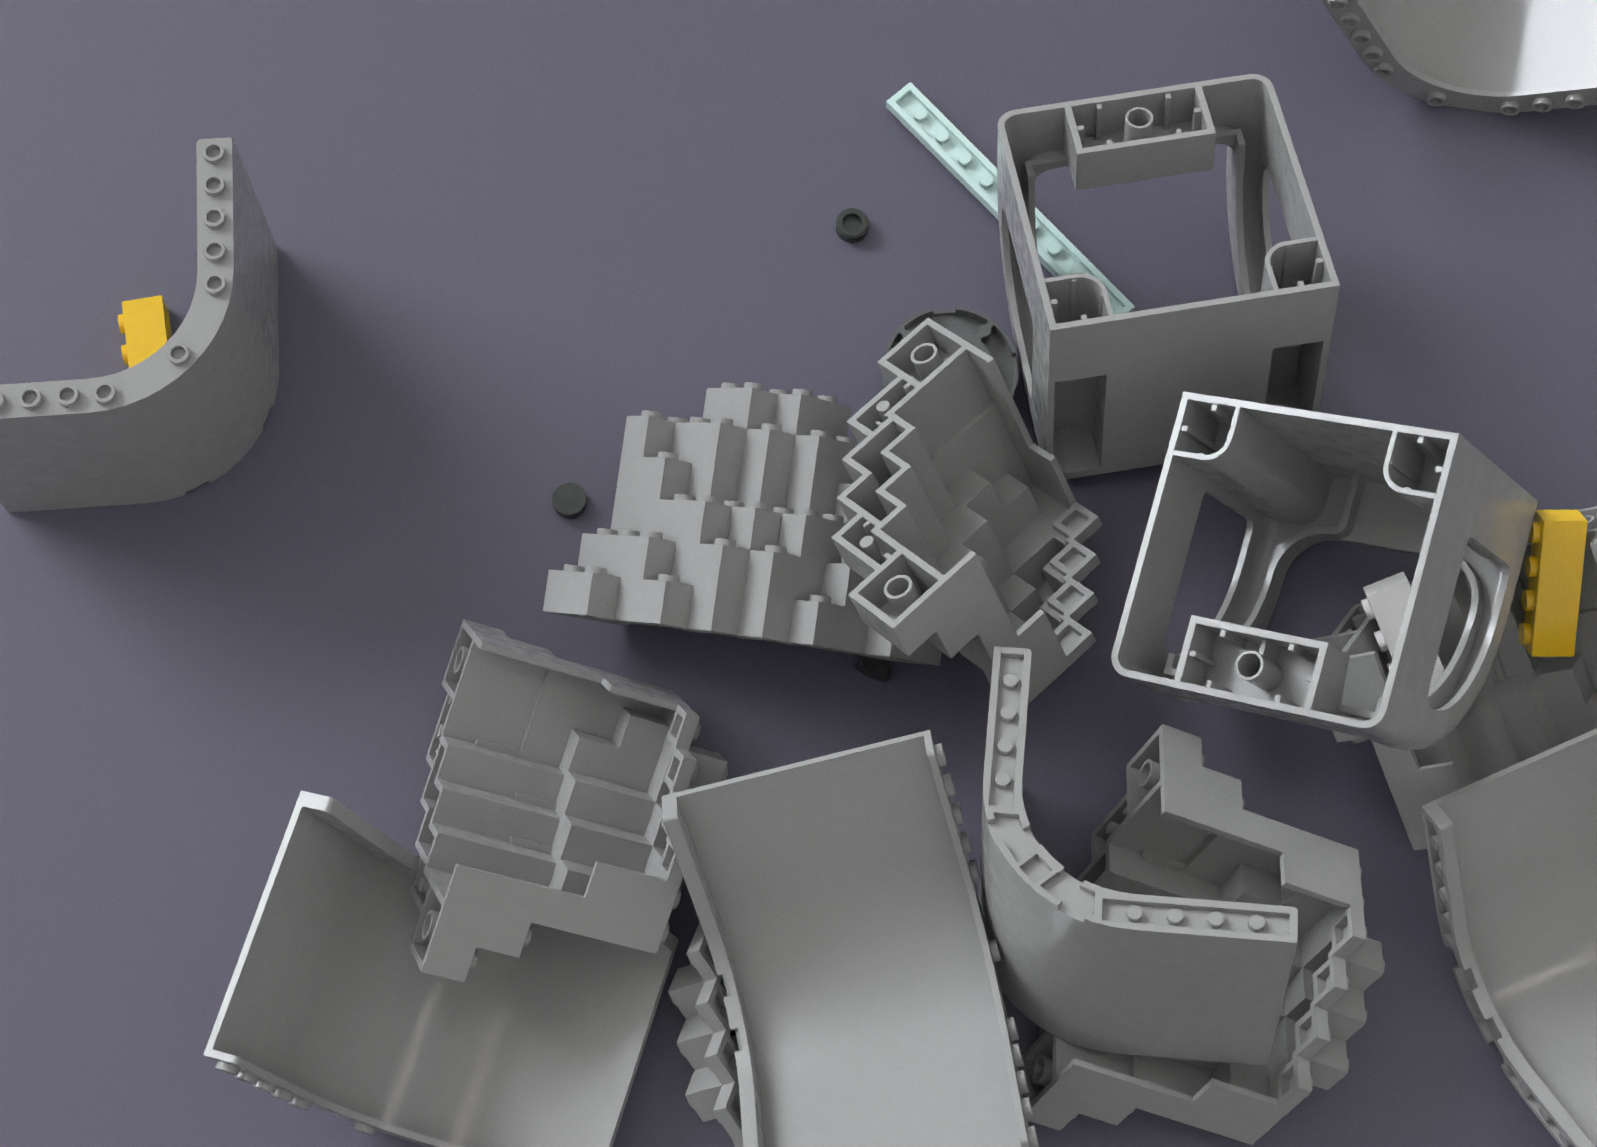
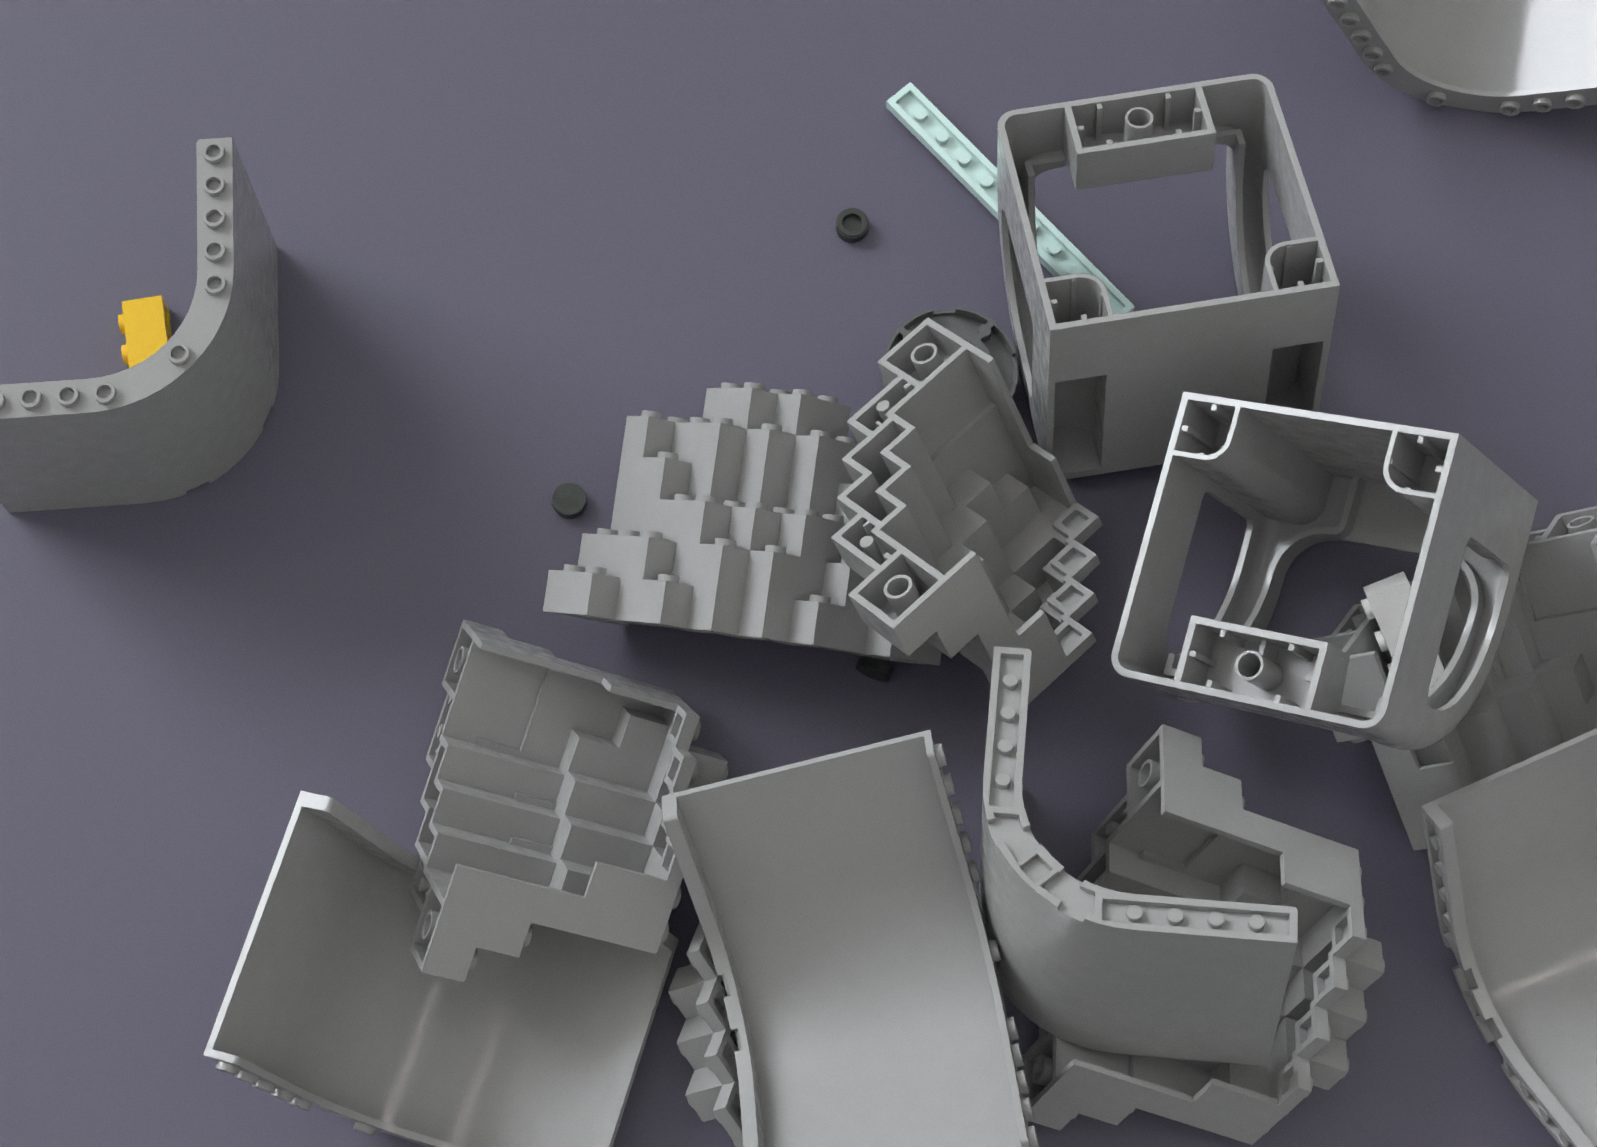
(1553, 583): yellow brick -> none

